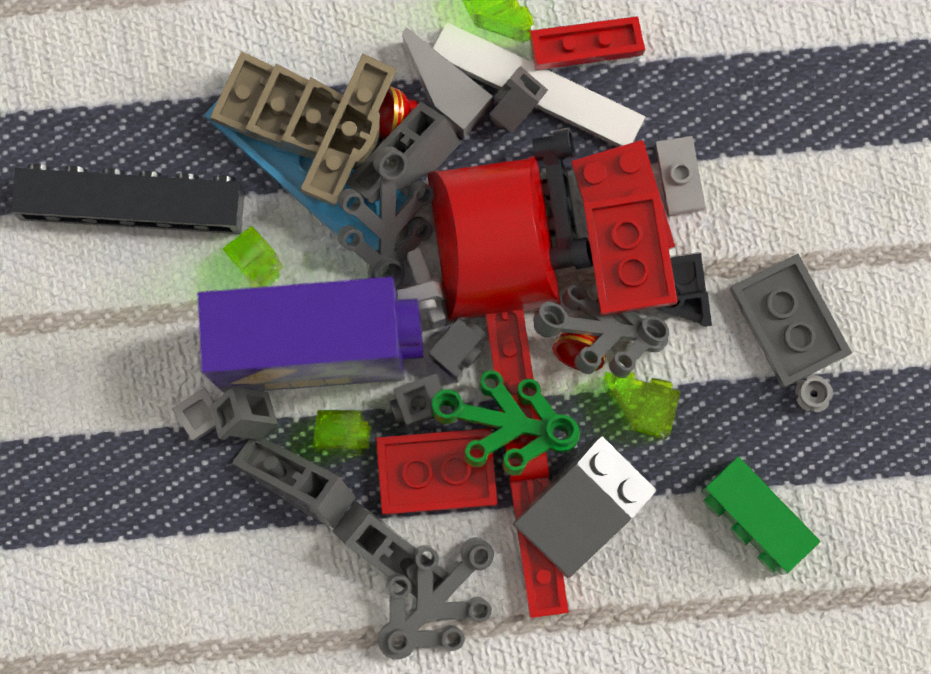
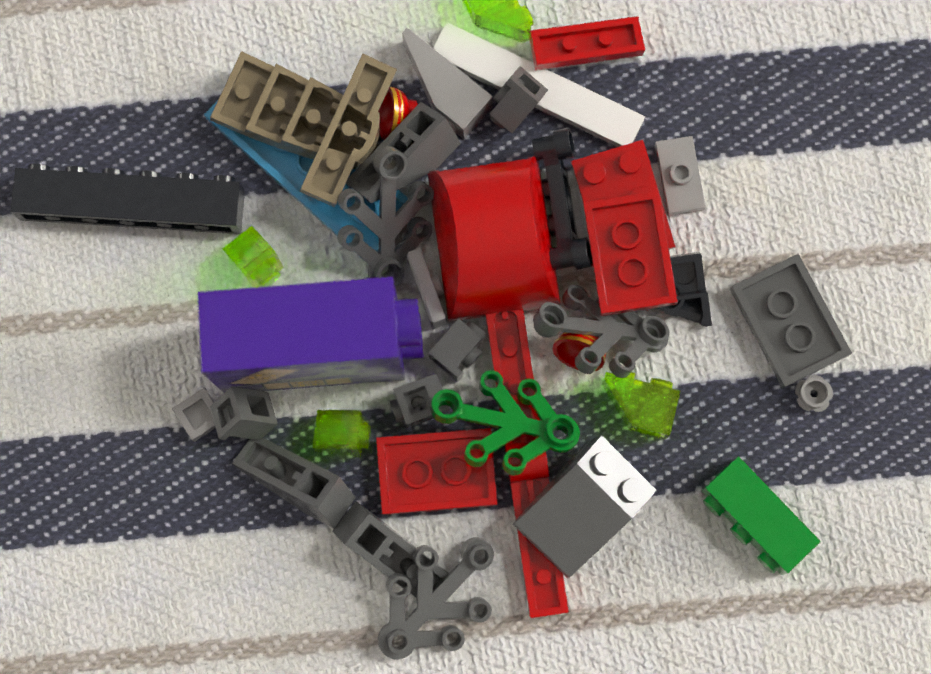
(427, 295): light grey plate -> none

